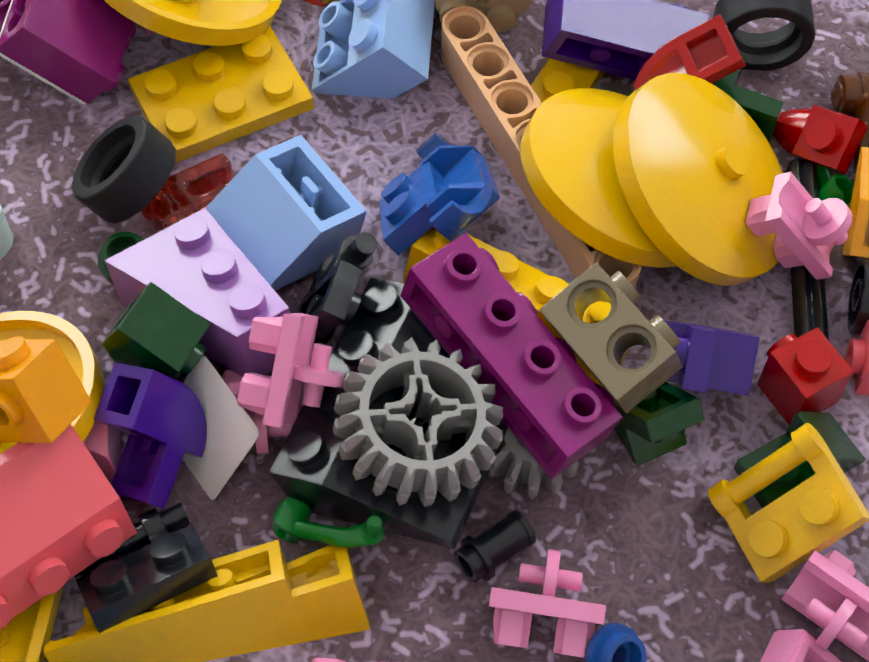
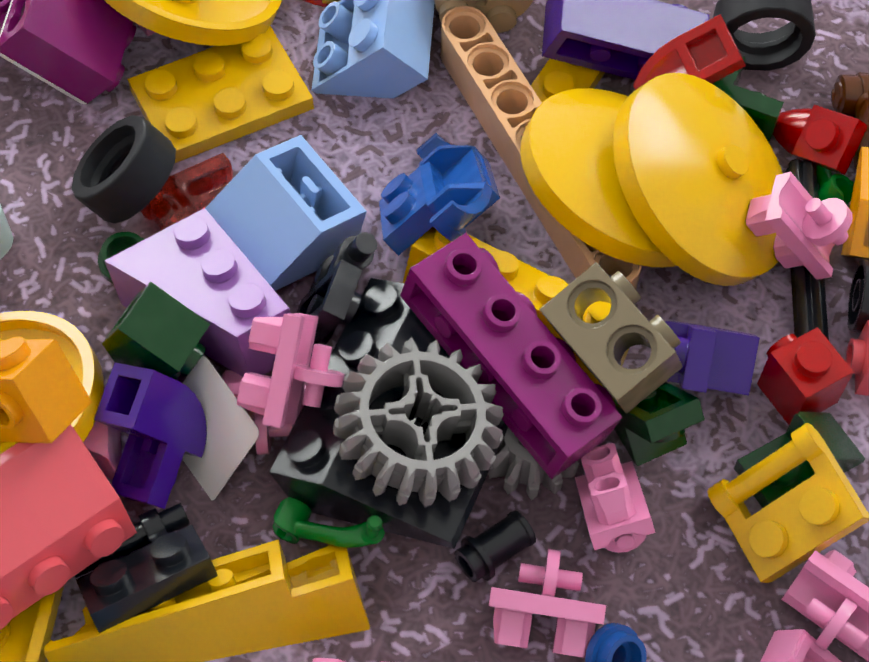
(613, 501): none -> bright pink hips

